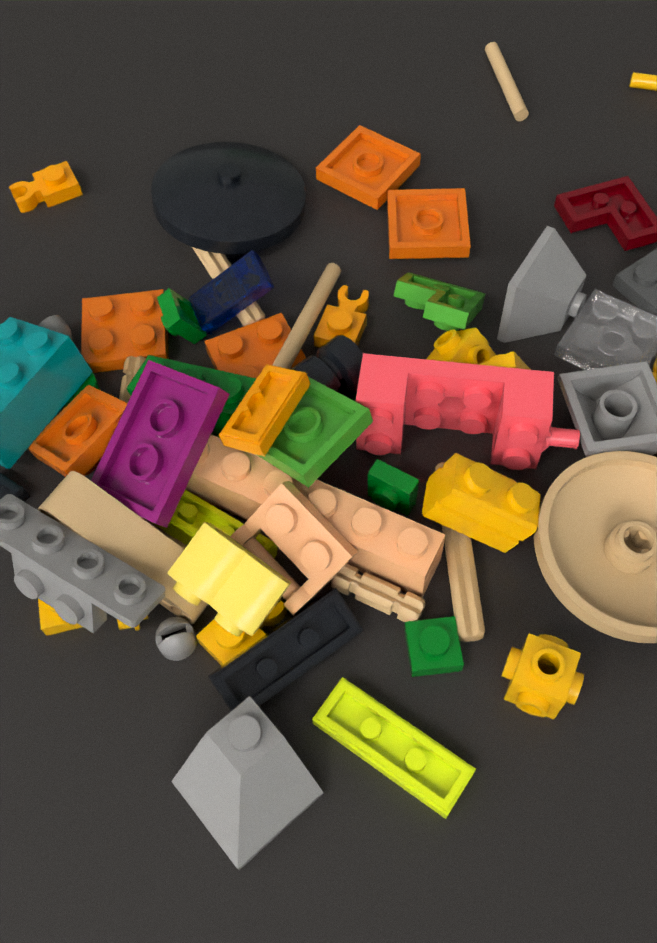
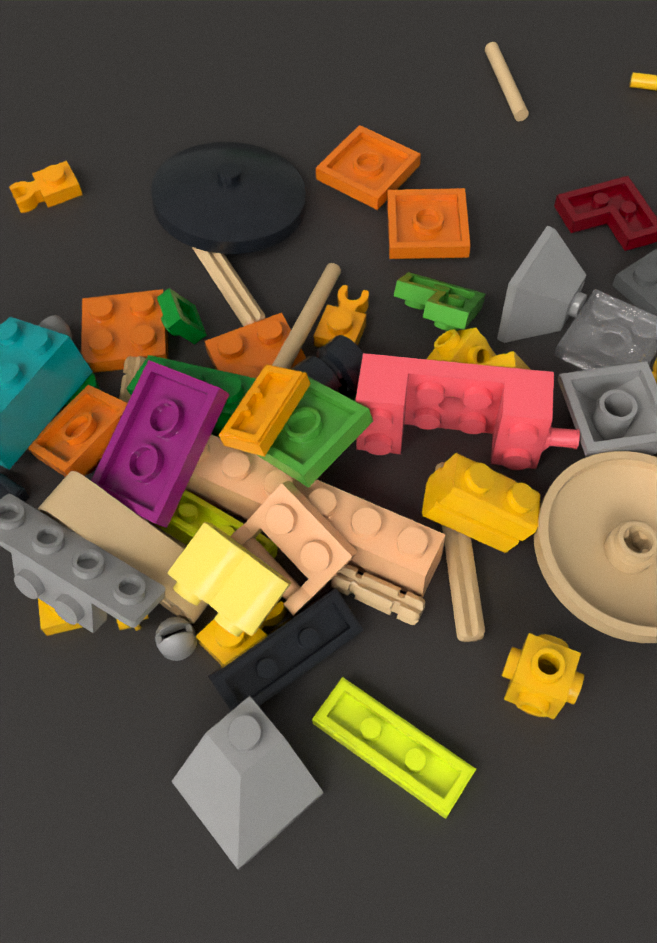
(231, 292): clear blue tile -> none
(392, 487): green plate -> none
(433, 646): green plate -> none

